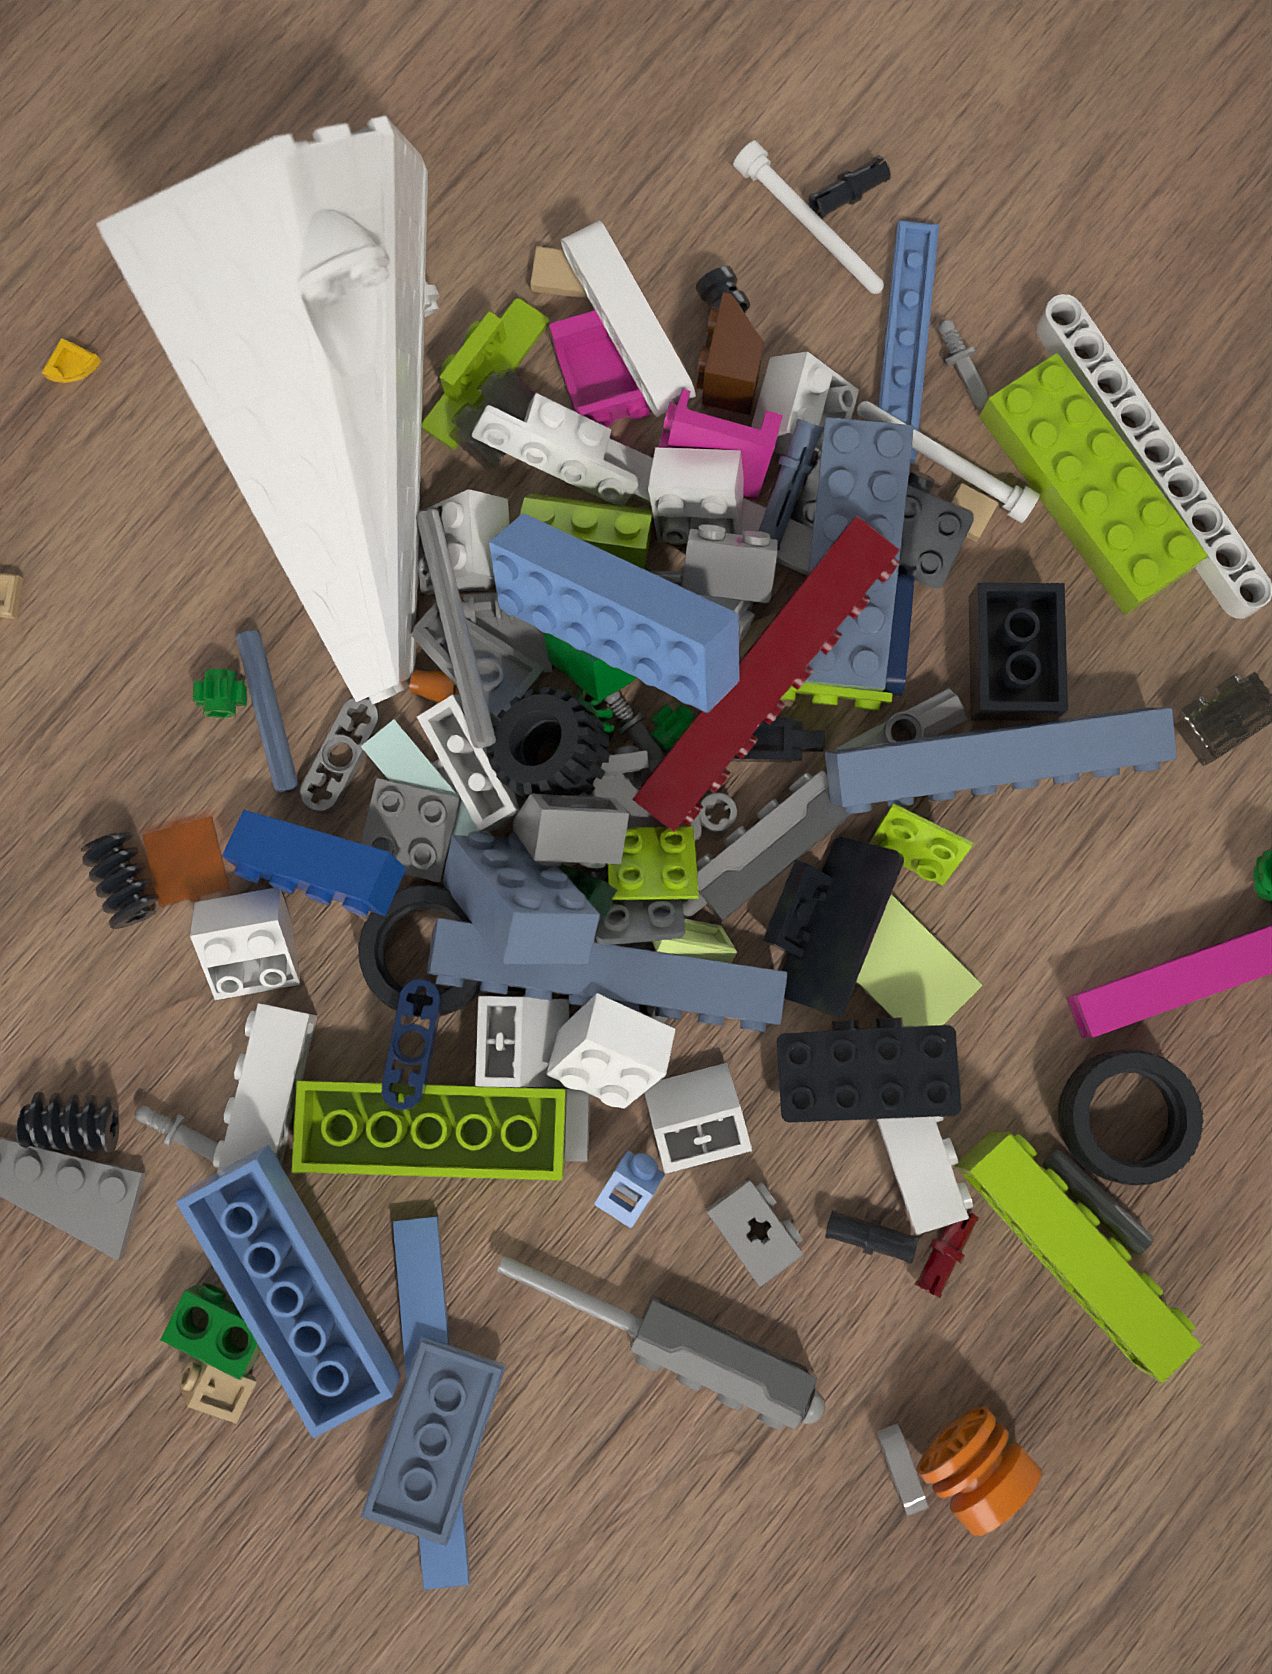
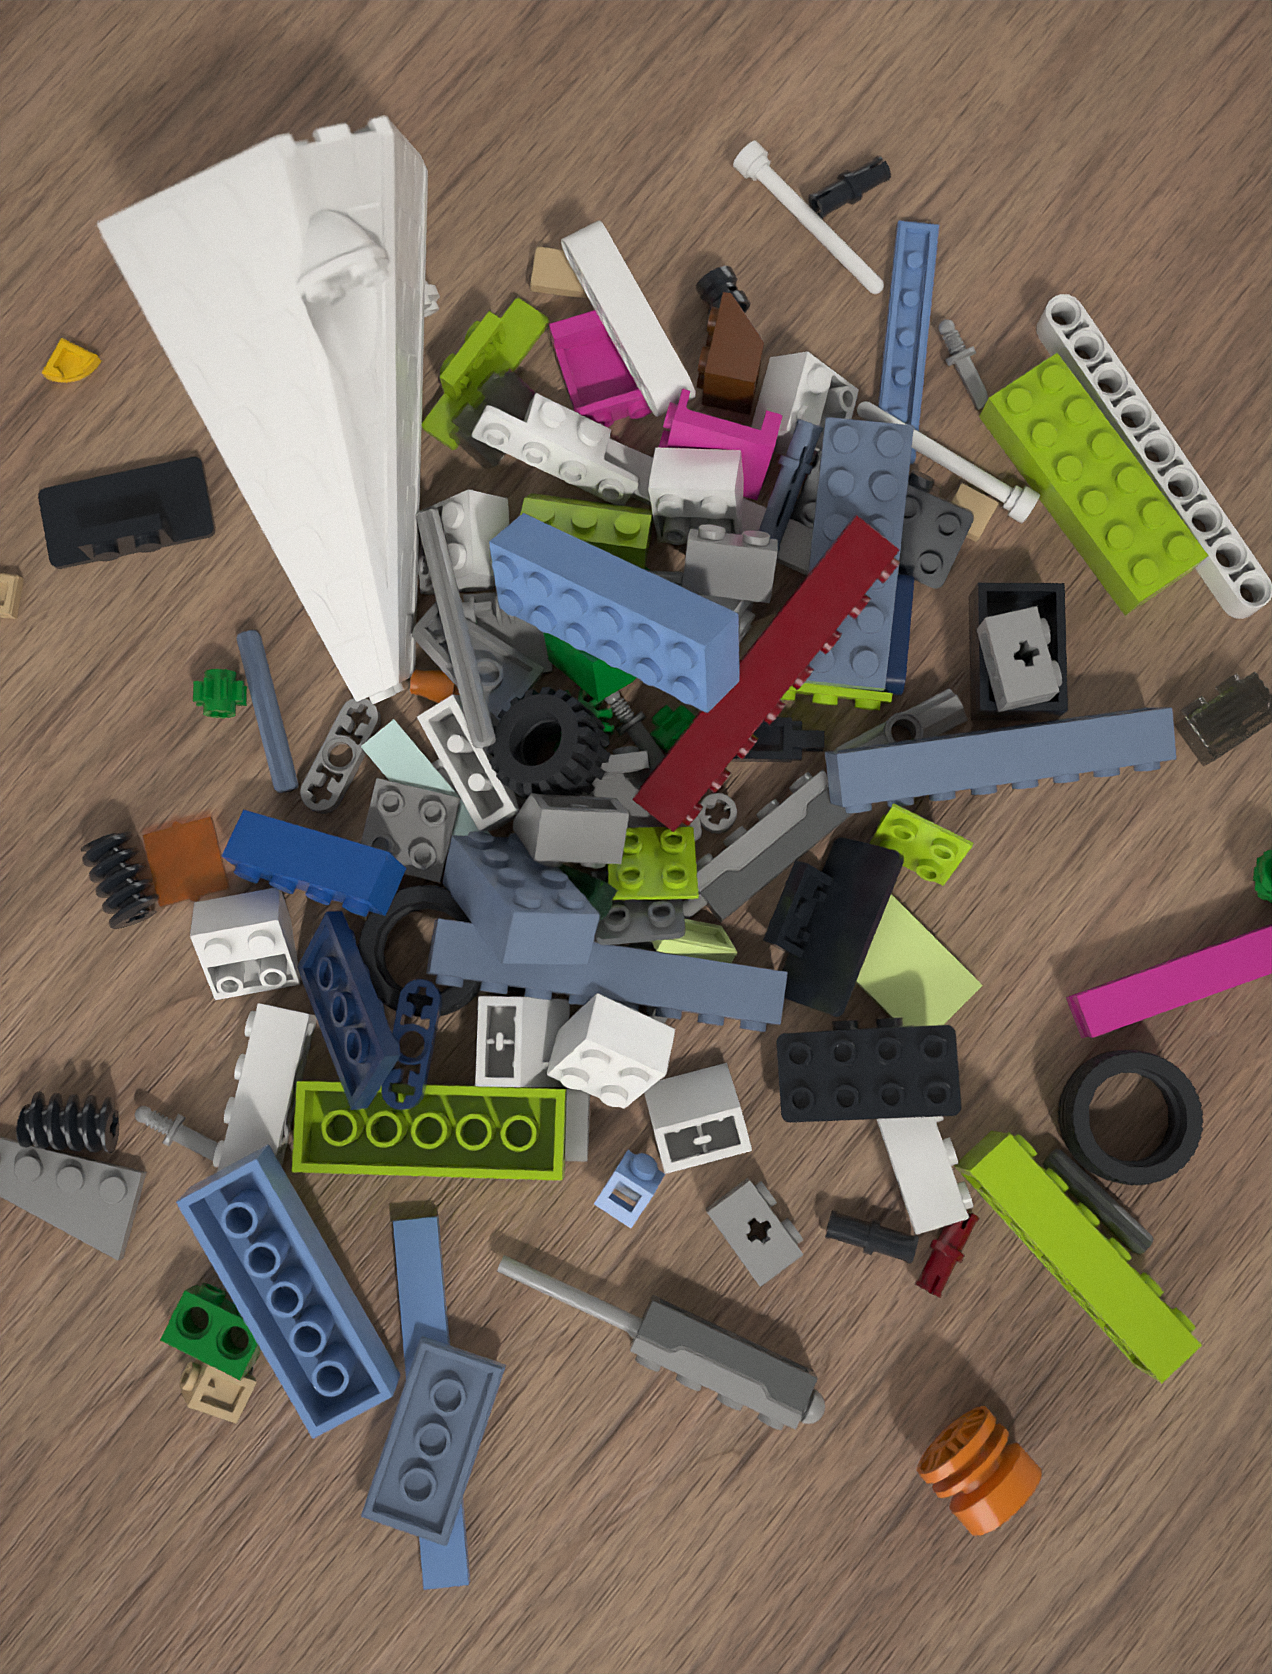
(126, 513): none -> black bracket
(348, 1010): none -> dark blue plate
(902, 1469): light grey beam -> none
(1010, 679): none -> light grey brick

